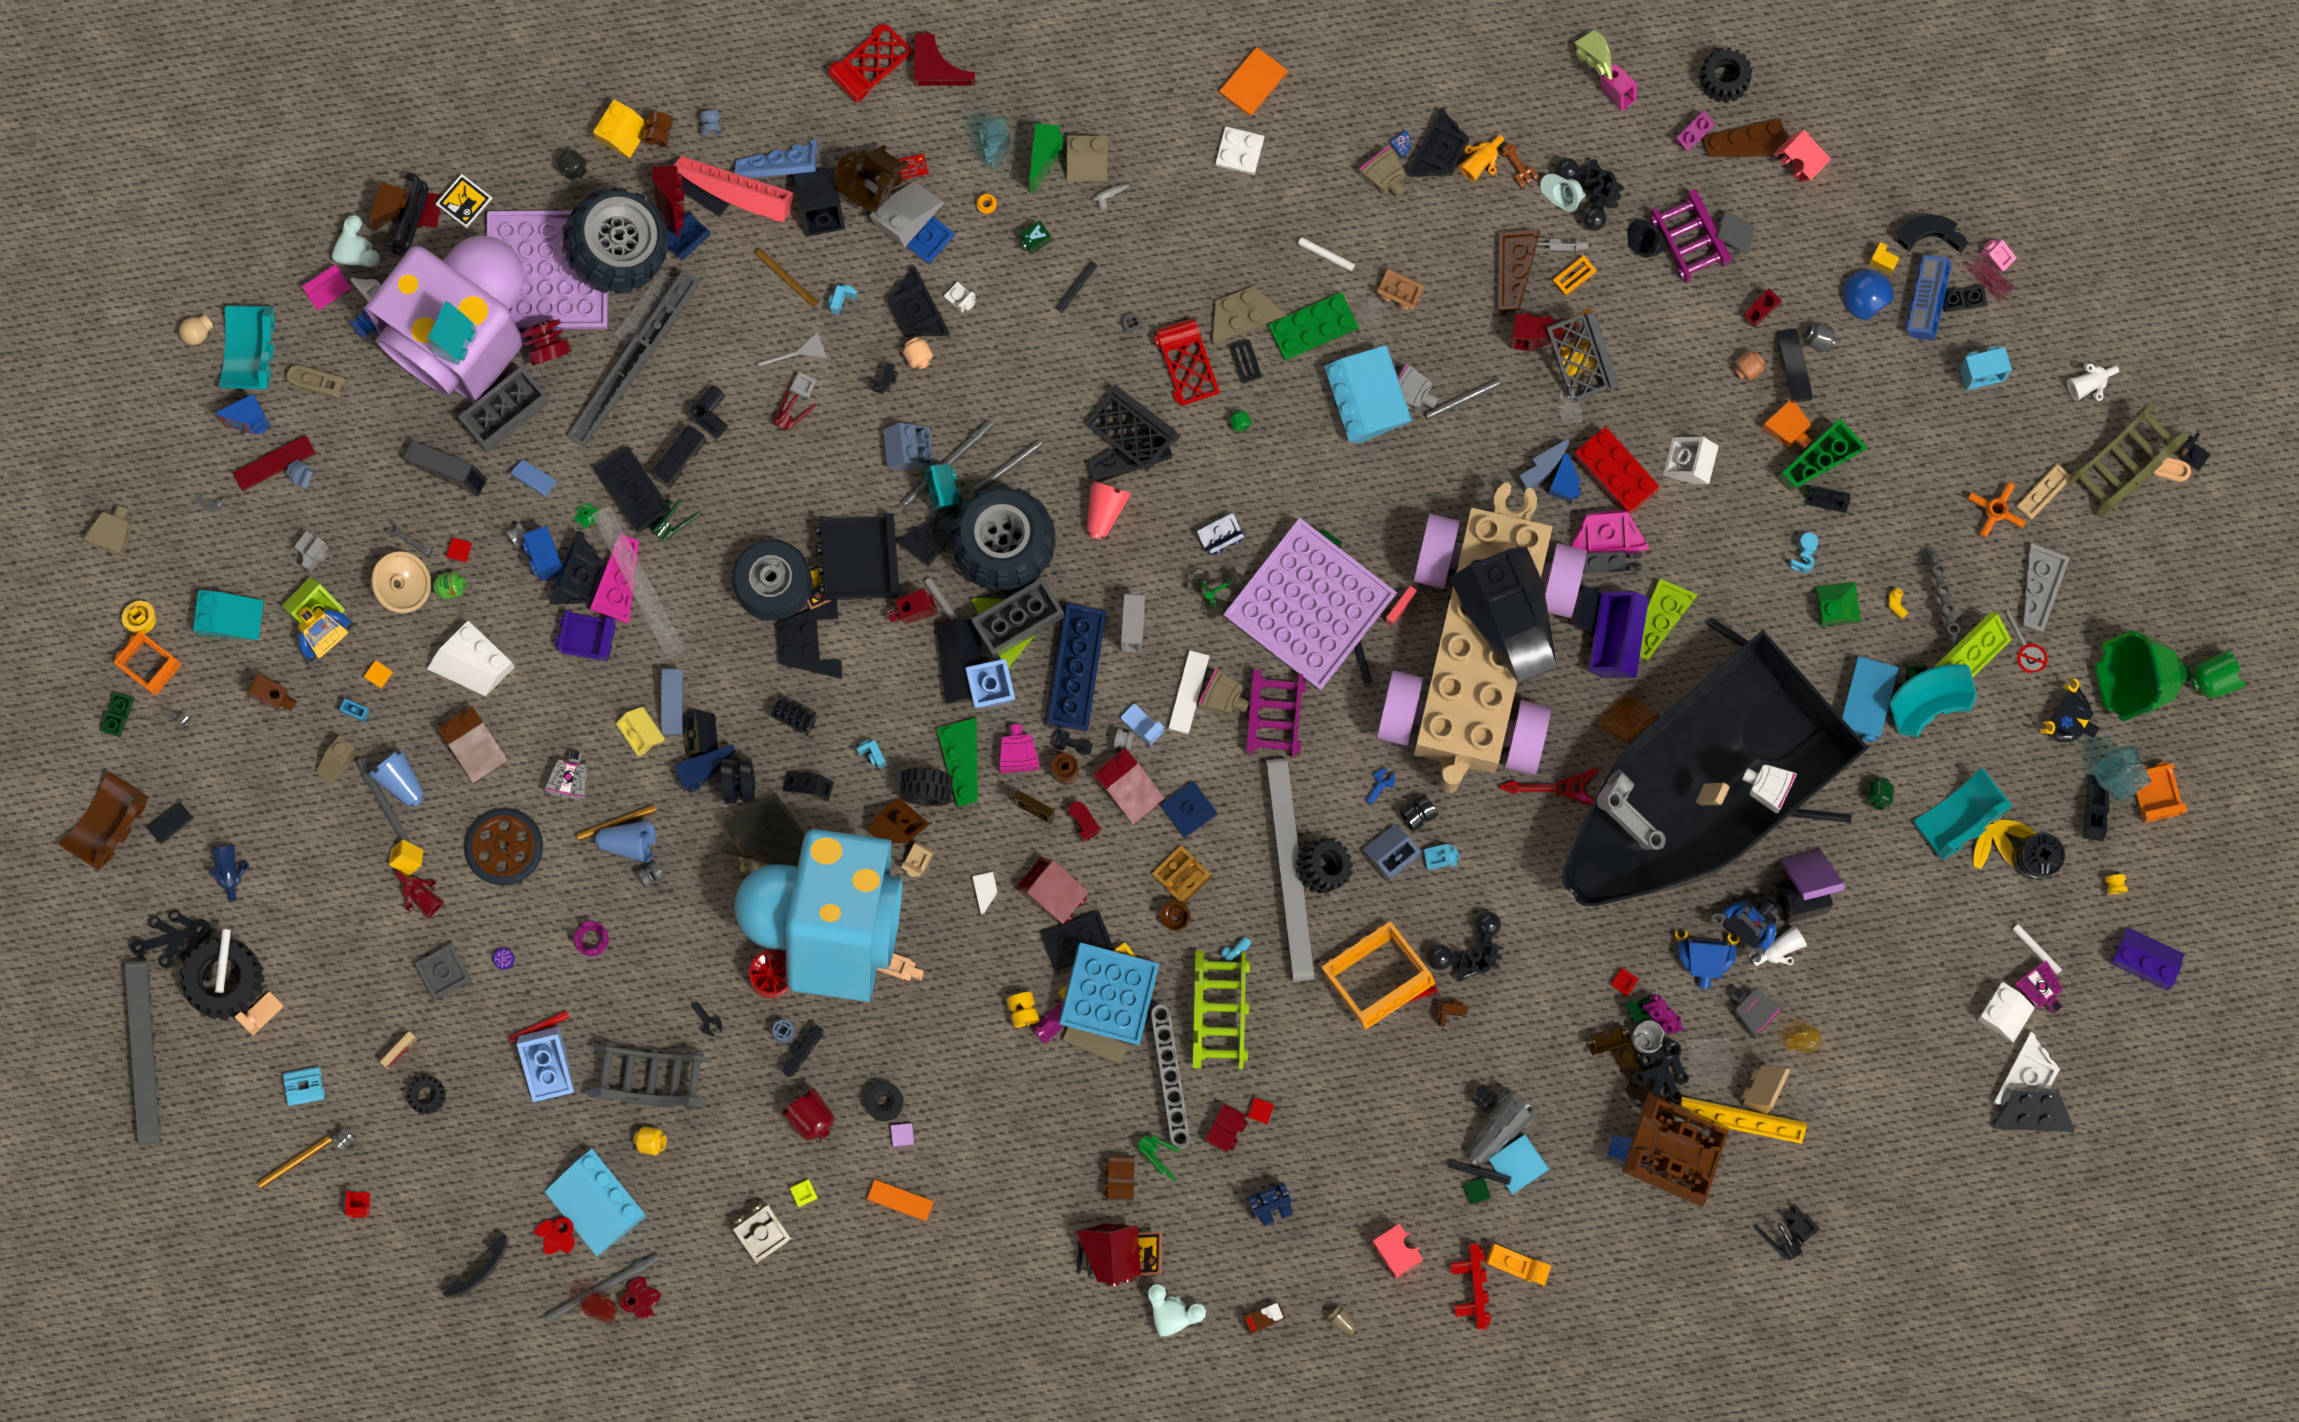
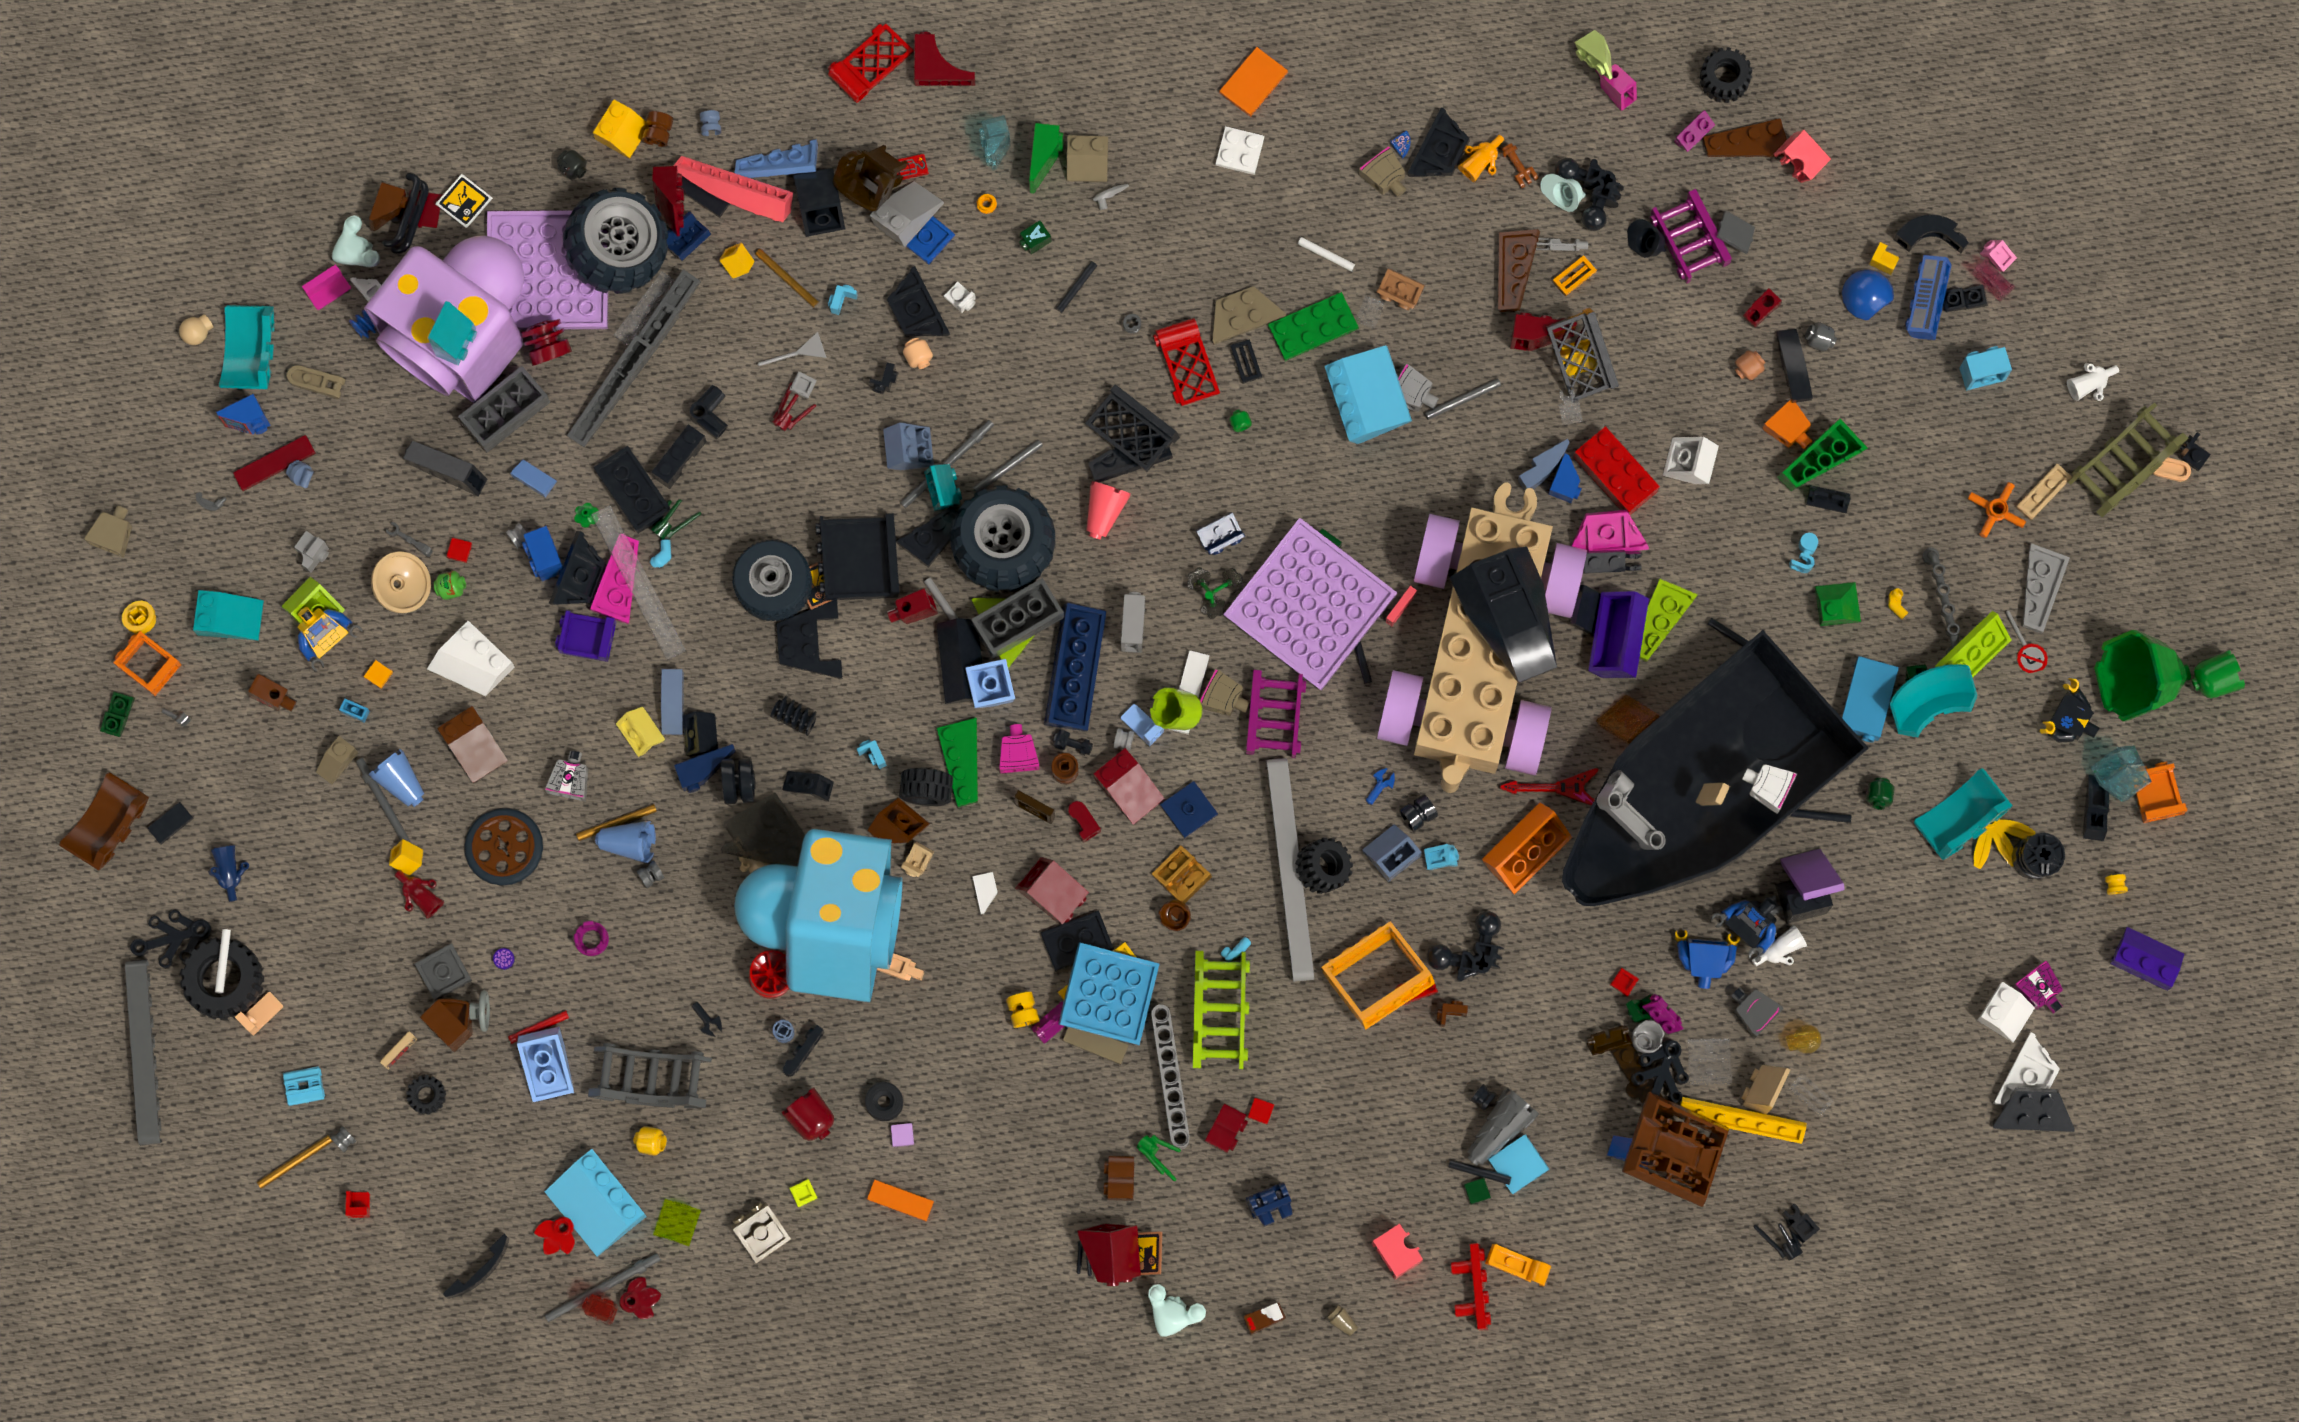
(453, 1019): none -> reddish brown piece
(663, 556): none -> medium azure arm
(677, 1222): none -> clear neon green piece
(737, 260): none -> yellow panel
(1176, 709): none -> lime cylinder
(1527, 847): none -> orange slope
(2036, 948): white bar -> none

